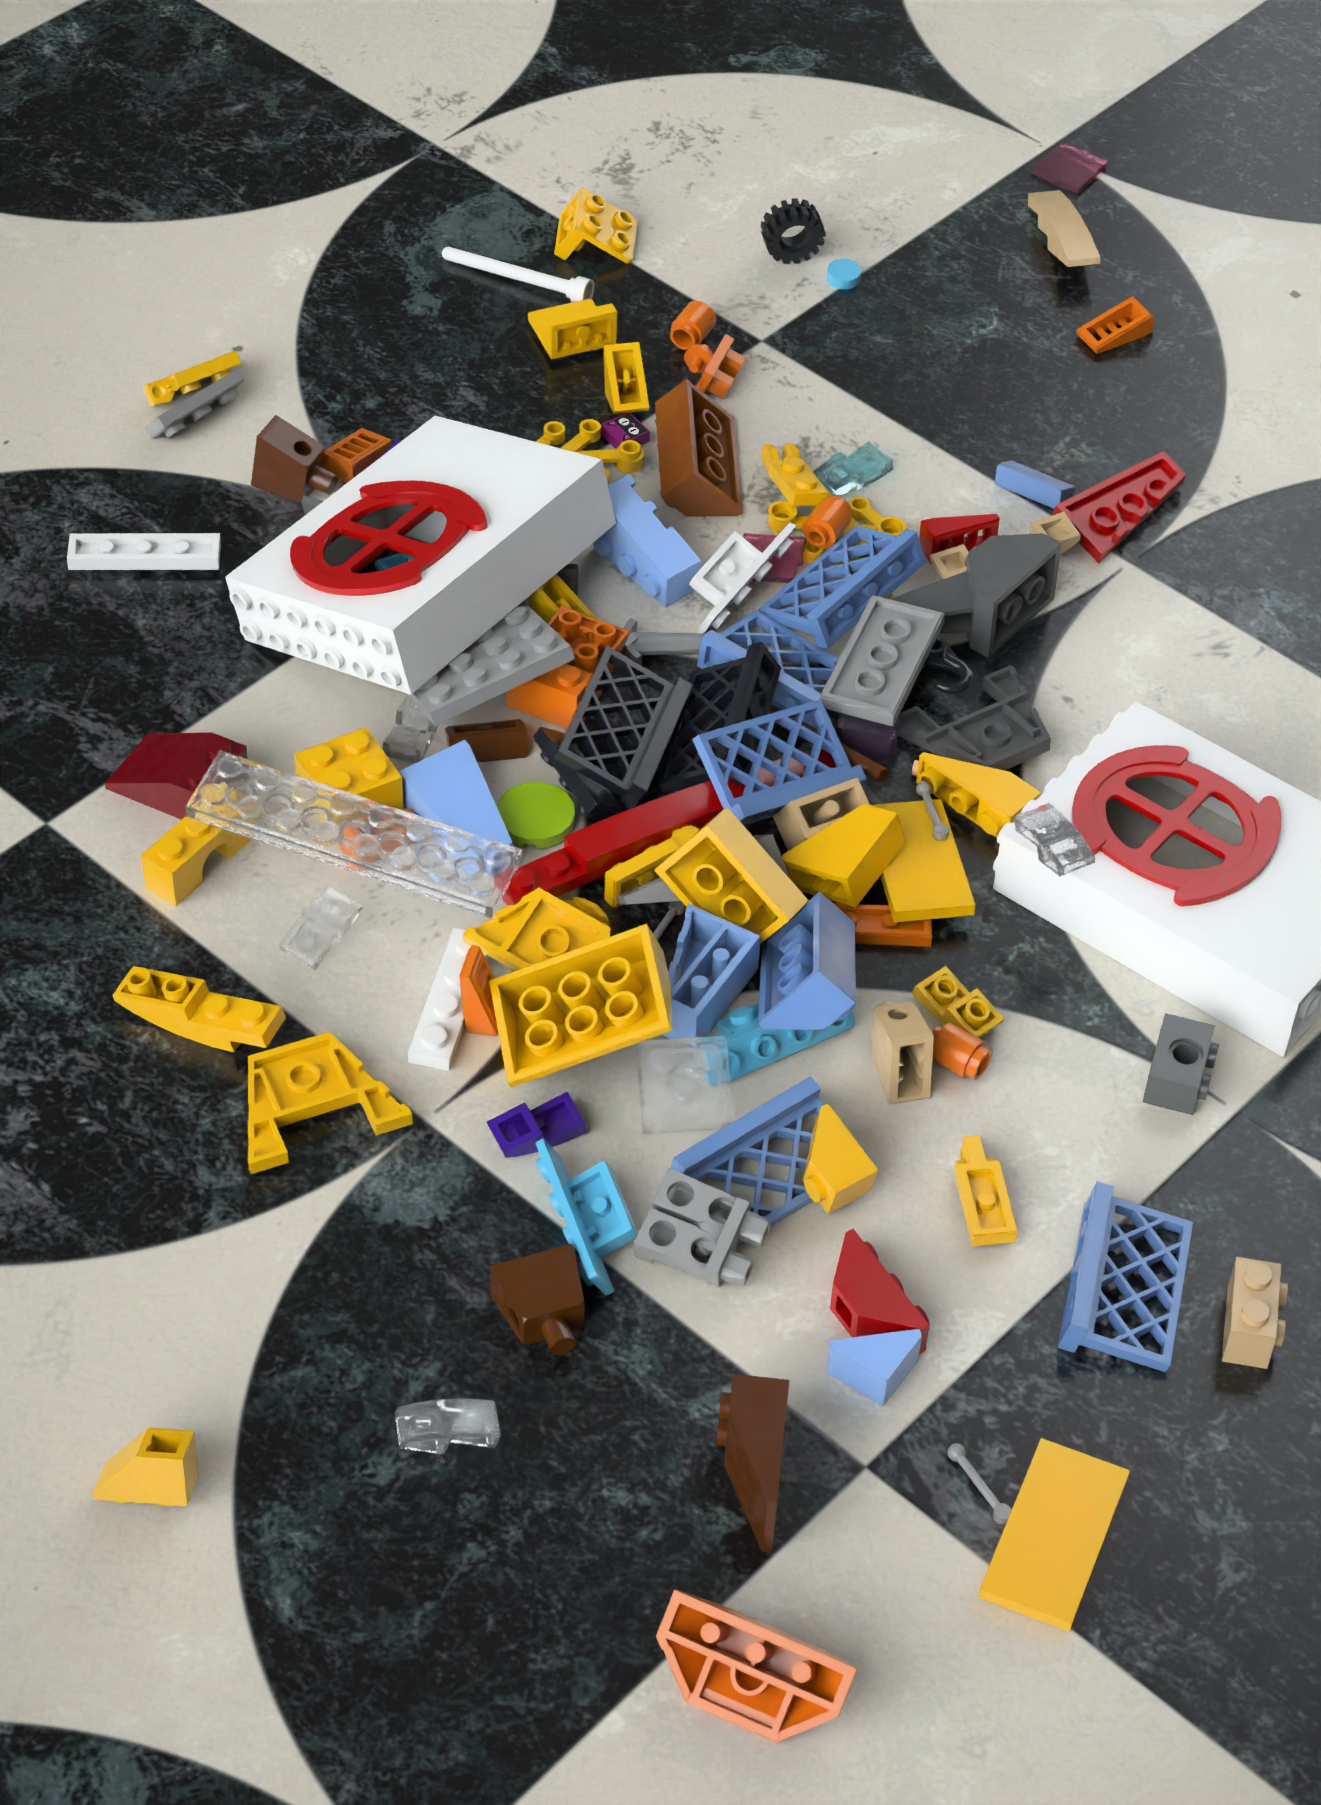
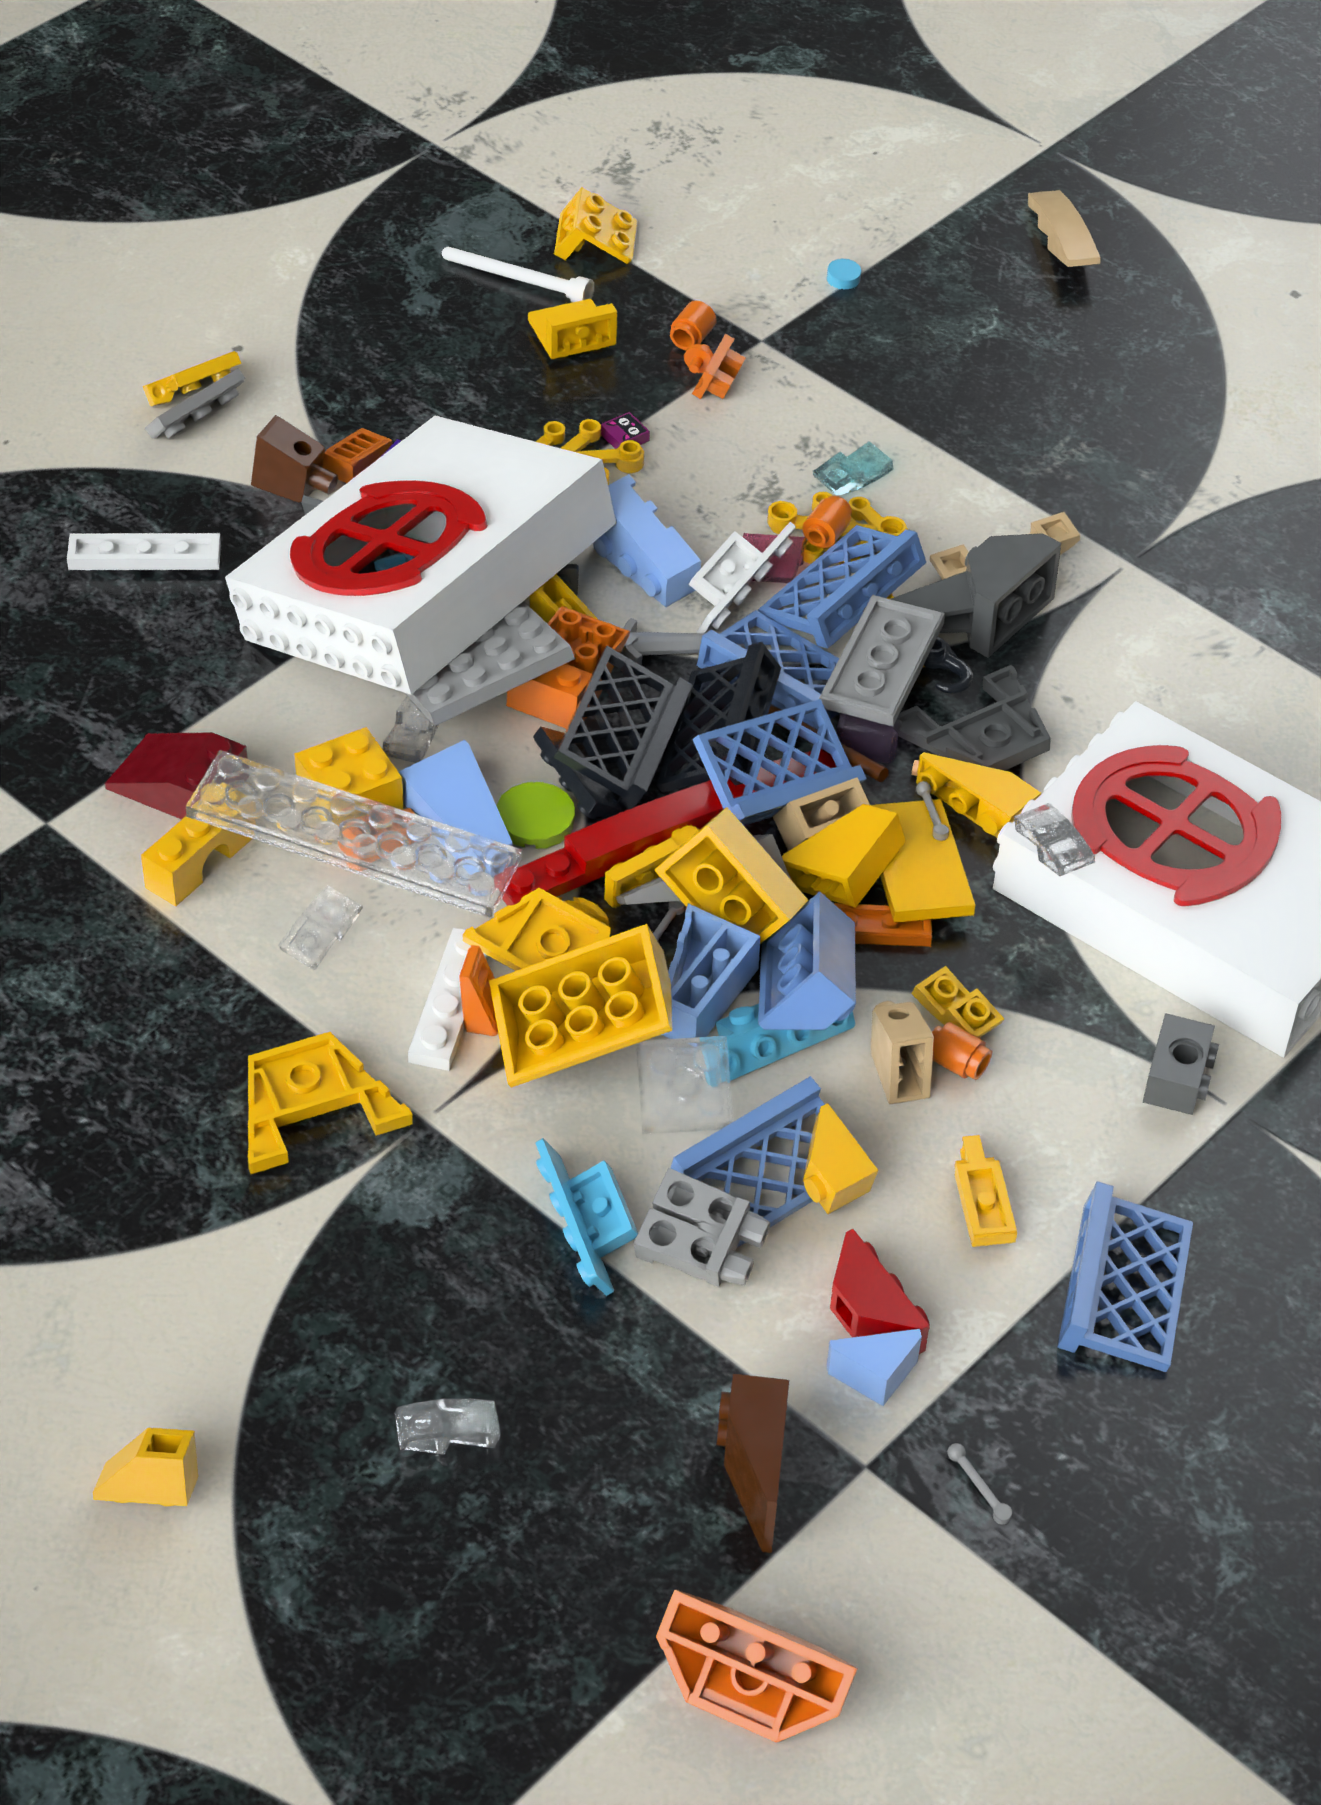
(191, 1011): yellow slope -> none
(491, 739): reddish brown slope -> none
(520, 1127): dark purple slope -> none
(541, 1297): reddish brown torso -> none
(625, 378): yellow slope -> none
(697, 454): dark orange slope -> none
(785, 218): black tyre -> none
(793, 476): yellow hinge -> none
(949, 532): red slope -> none
(1032, 484): medium blue slope -> none
(1054, 1534): yellow tile -> none
(1069, 167): clear pink piece -> none
(1121, 503): red wing -> none
(1128, 310): orange slope -> none
(1252, 1313): tan brick -> none

